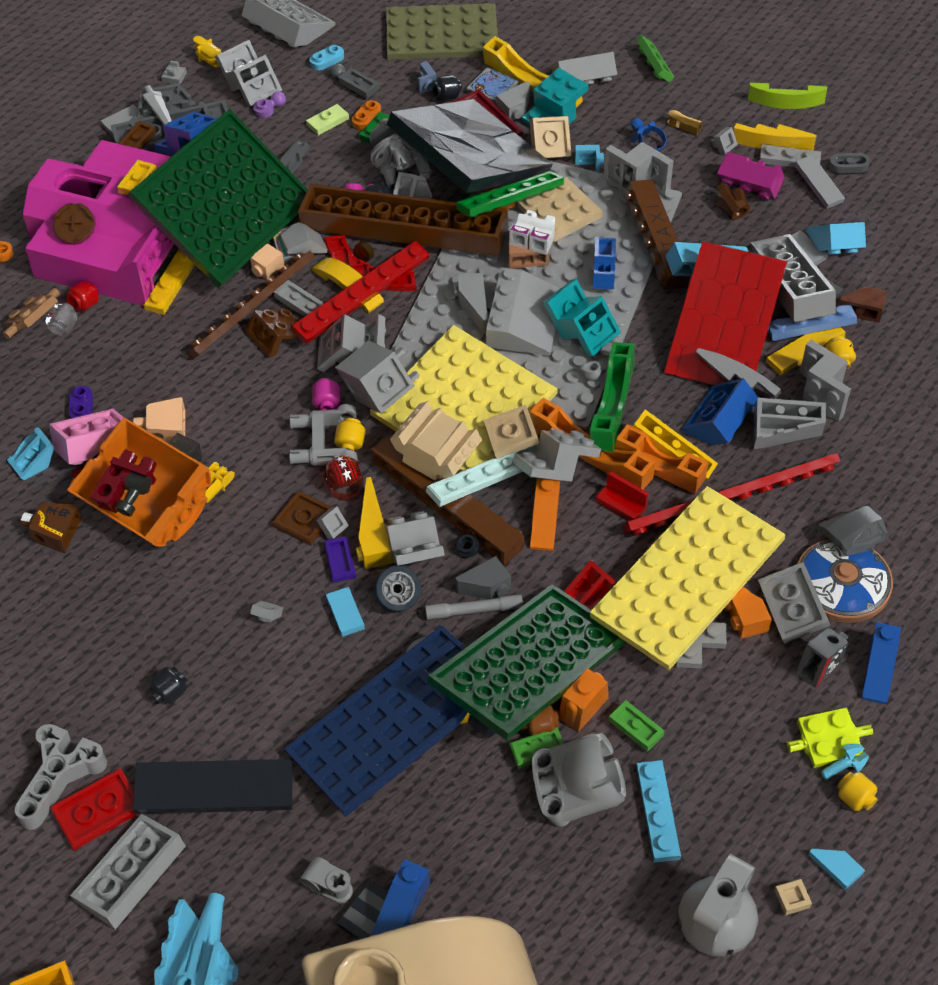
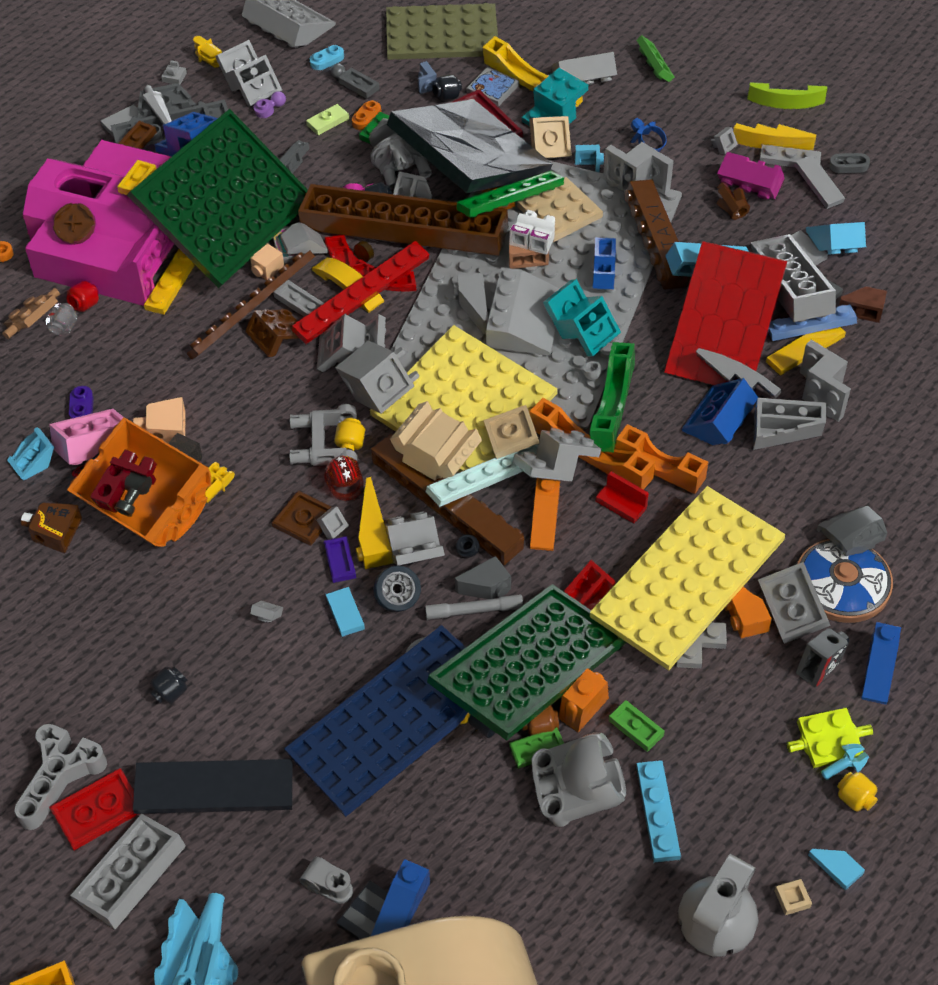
(326, 394): dark pink head -> none
(514, 101): light grey slope -> none
(670, 441): yellow slope -> none
(684, 122): pearl gold bar -> none
(741, 491): red plate -> none
(843, 348): yellow head -> none

